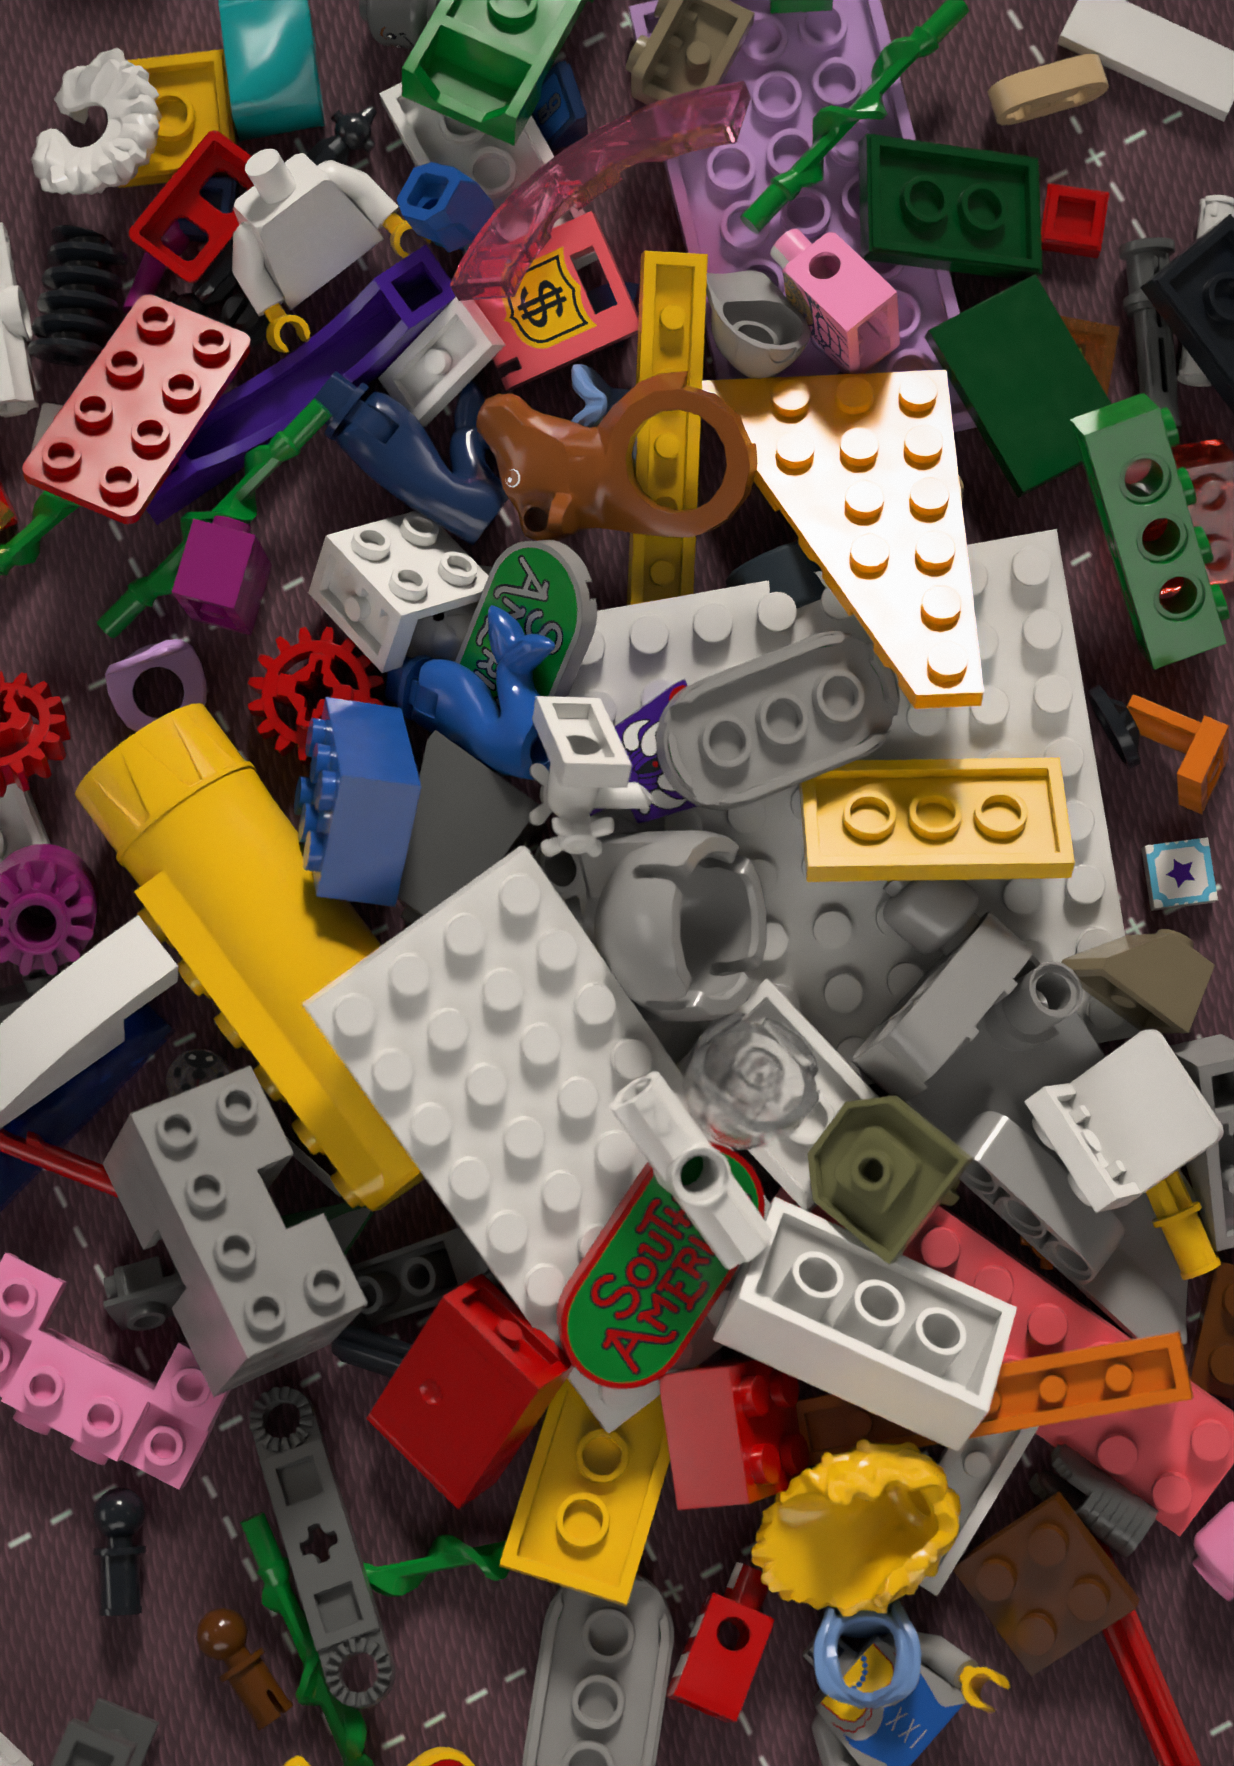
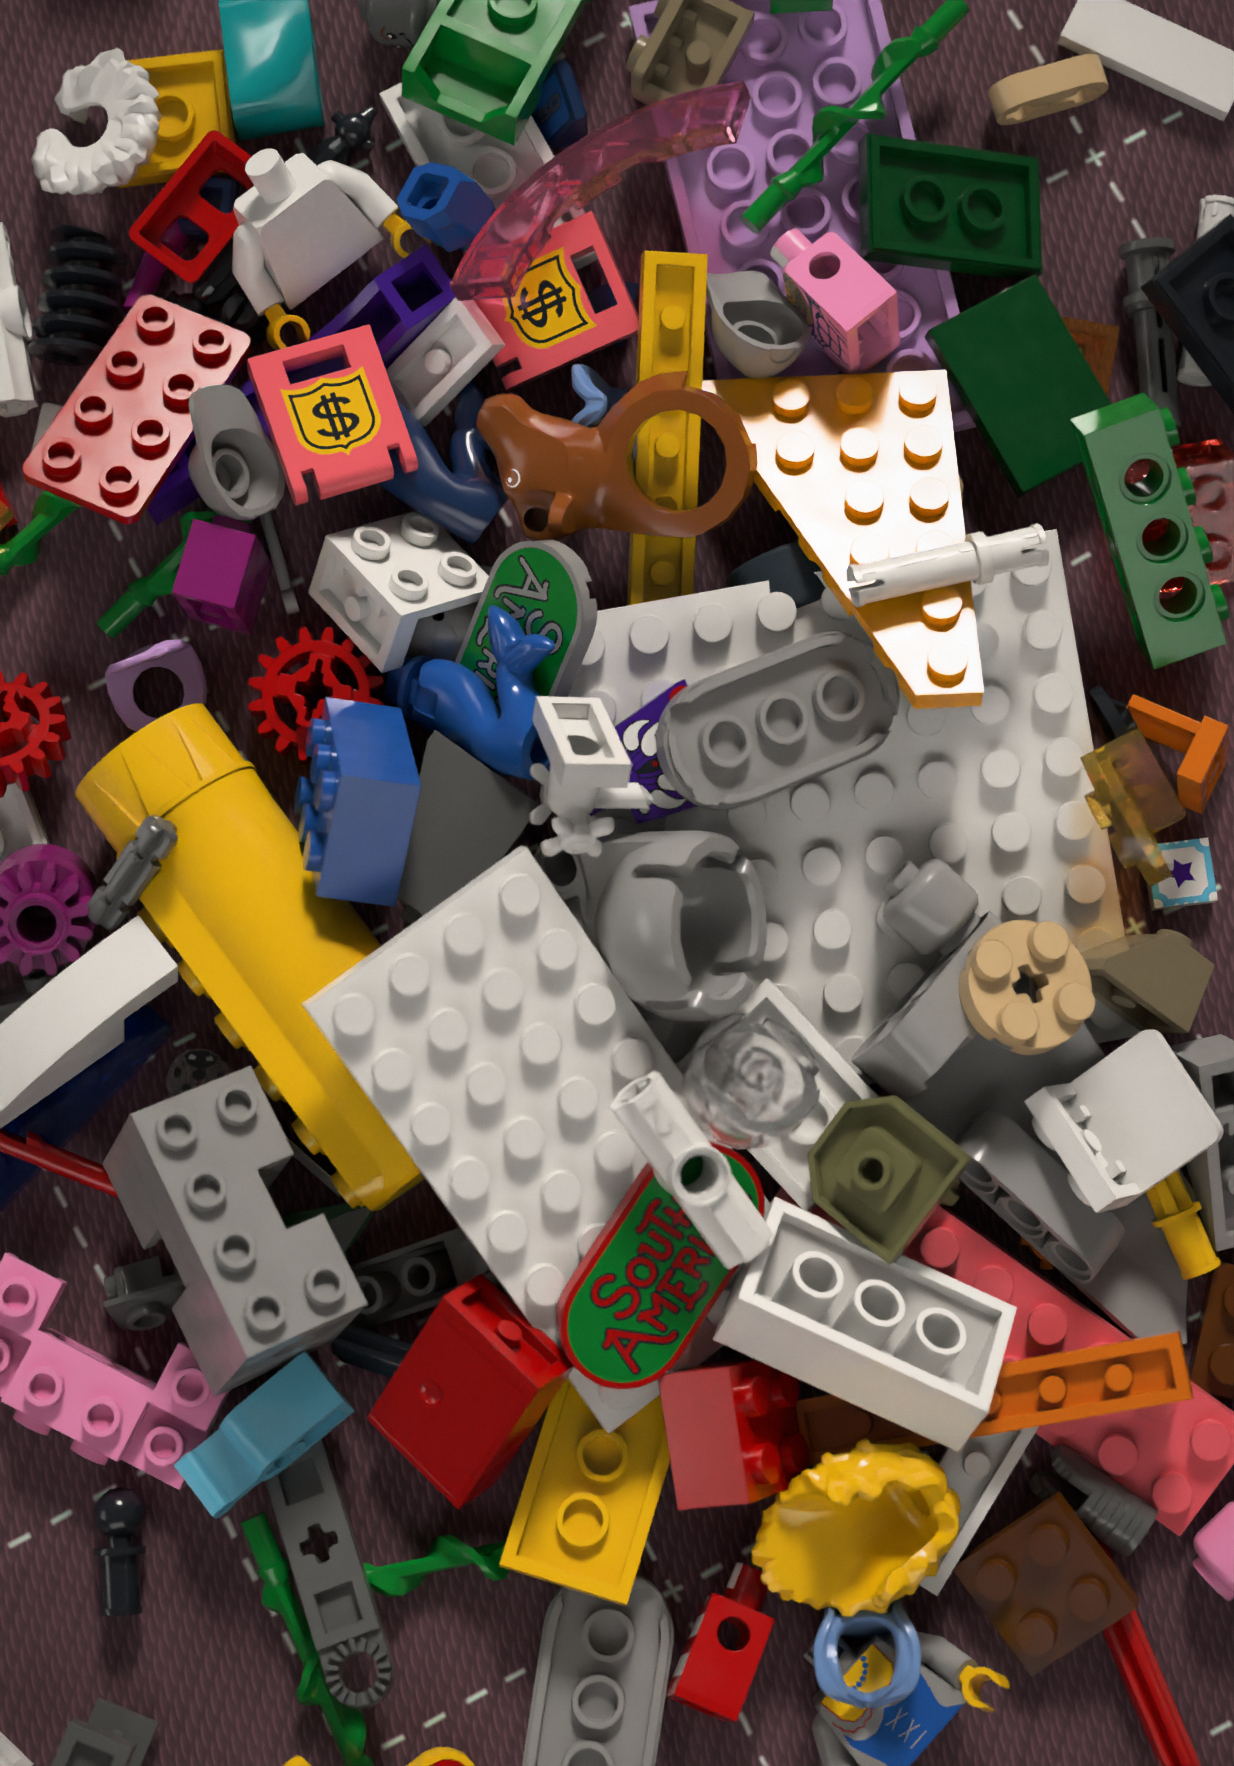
(132, 872): none -> dark grey axle
(223, 1637): reddish brown pin -> none
(232, 457): none -> light grey cap
(264, 1434): none -> medium azure piece
(287, 591): none -> light grey hinge
(335, 421): none -> coral container
(937, 820): yellow plate -> none
(973, 560): none -> white pin
(1054, 965): none -> tan plate
(1073, 220): red tile -> none
(1134, 799): none -> clear yellow bracket

